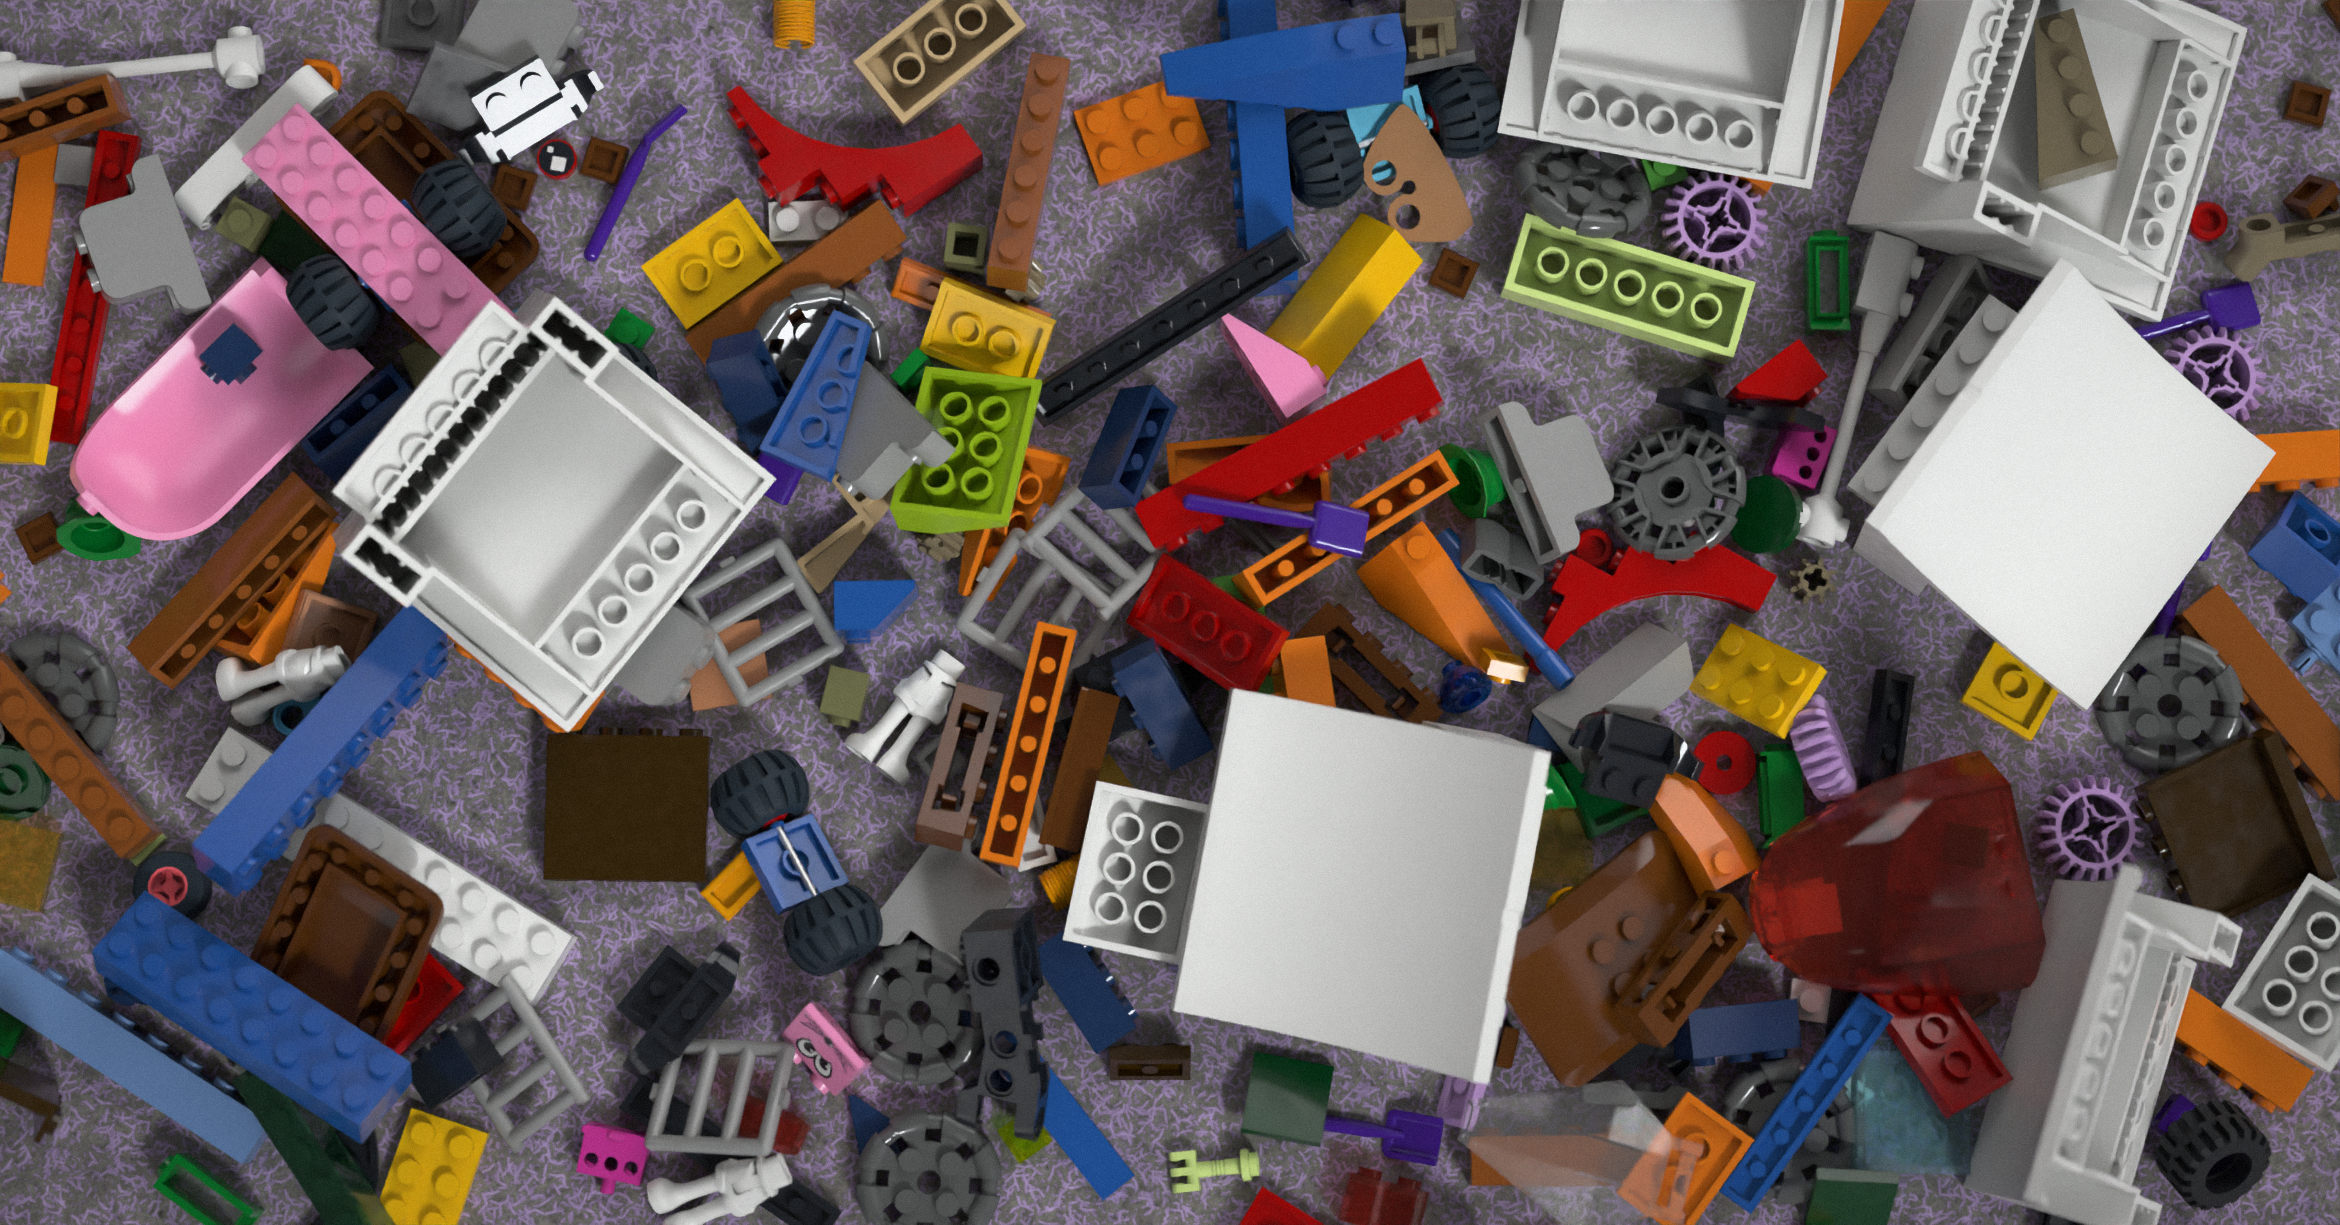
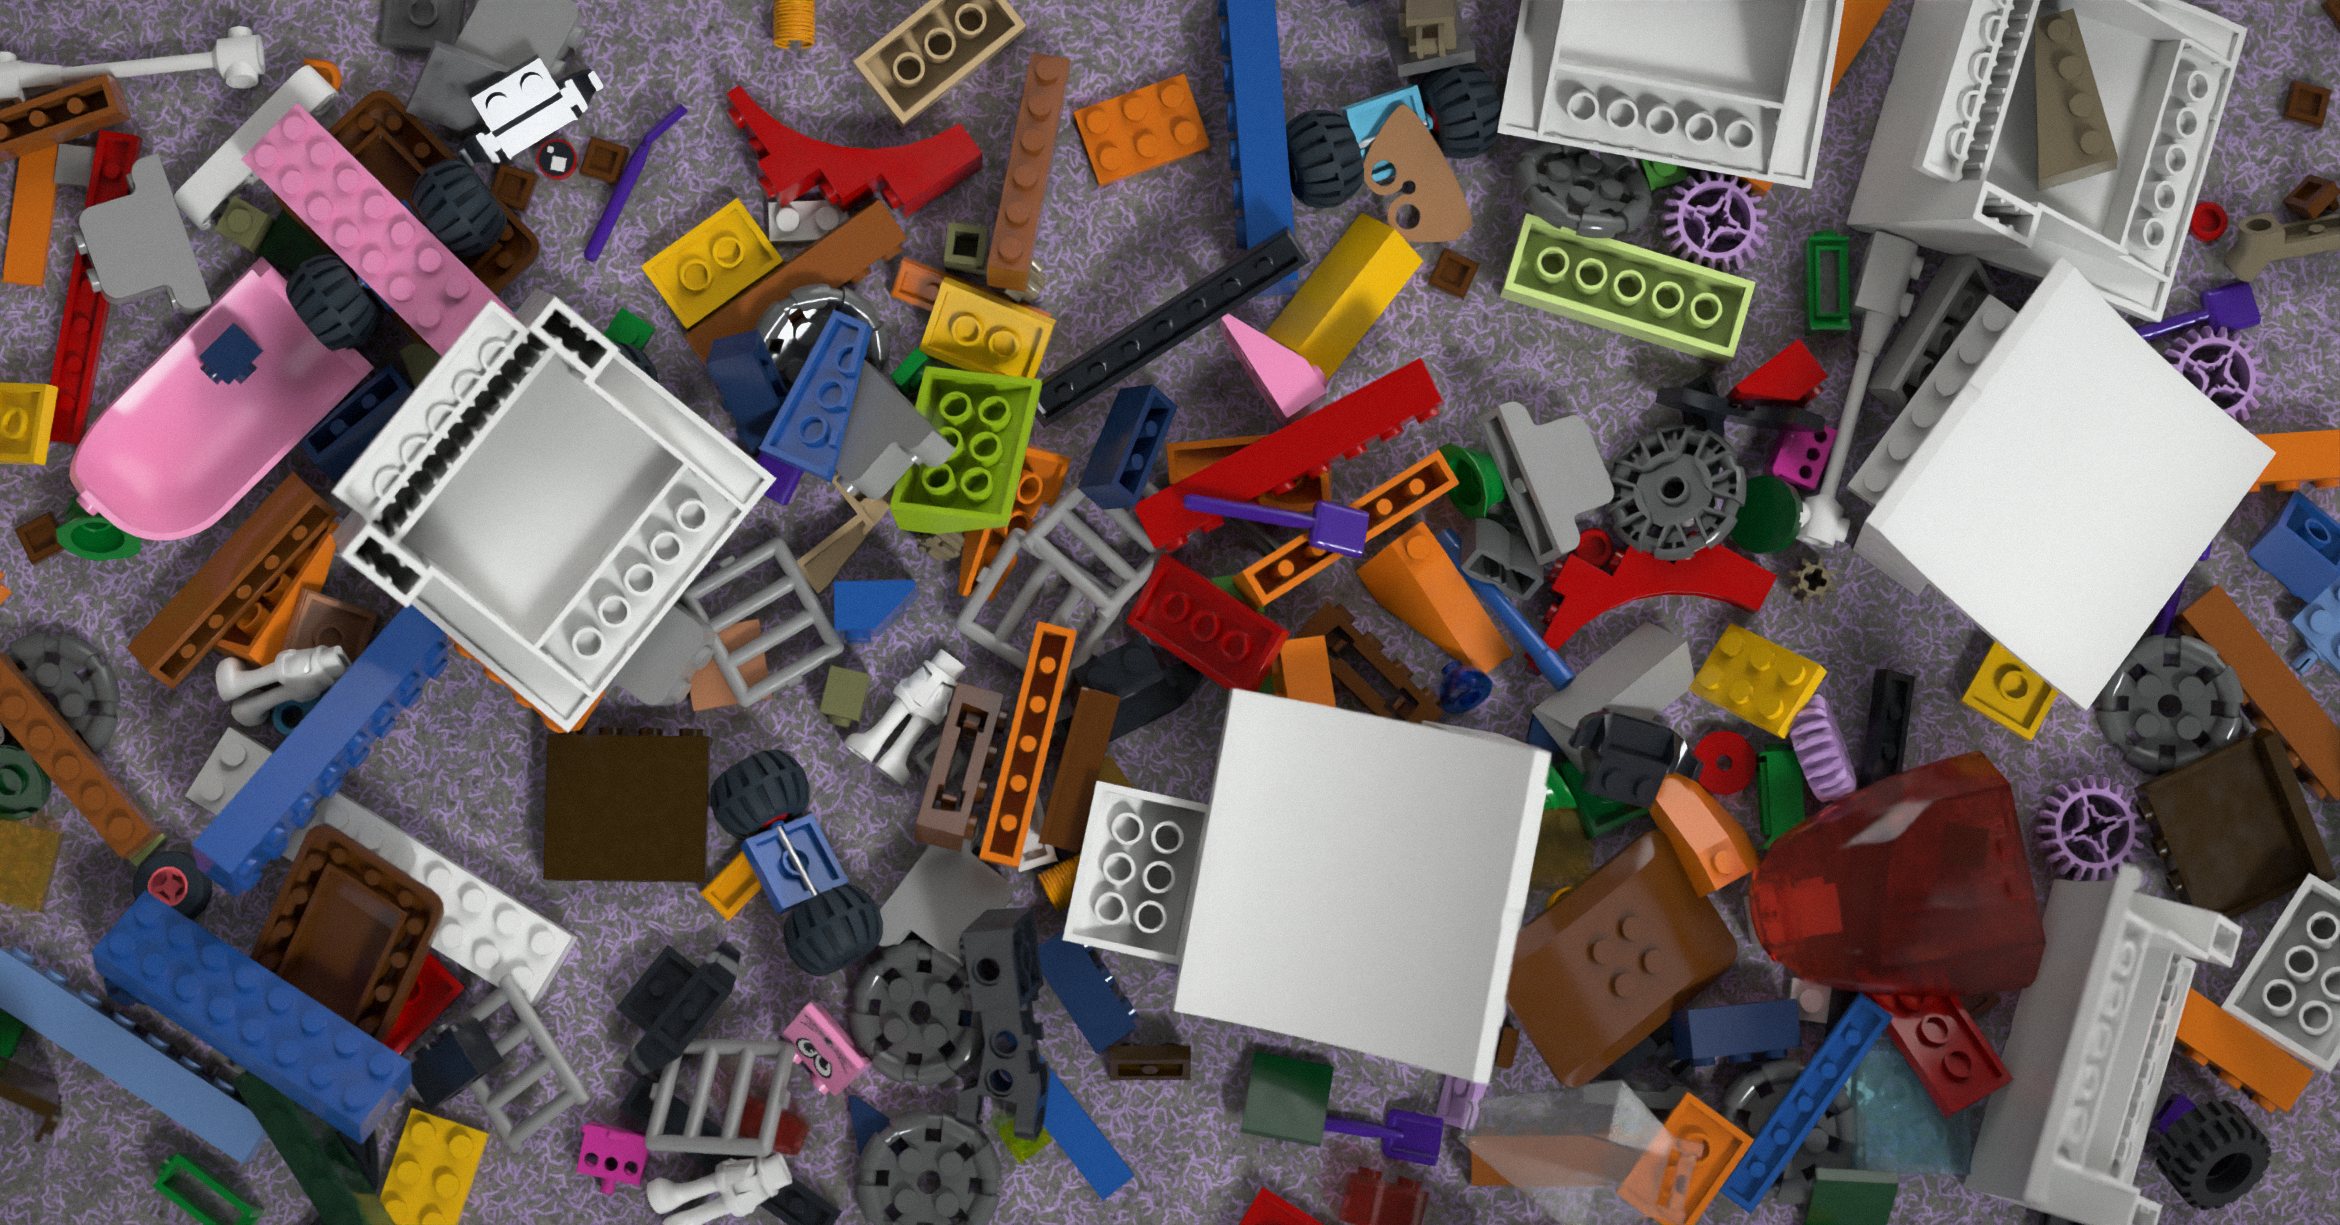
(1160, 705): dark blue brick -> none
(1246, 1165): yellowish green hinge -> none
(1299, 67): blue wedge -> none
(1503, 666): light orange plate -> none
(1685, 969): reddish brown brick -> none

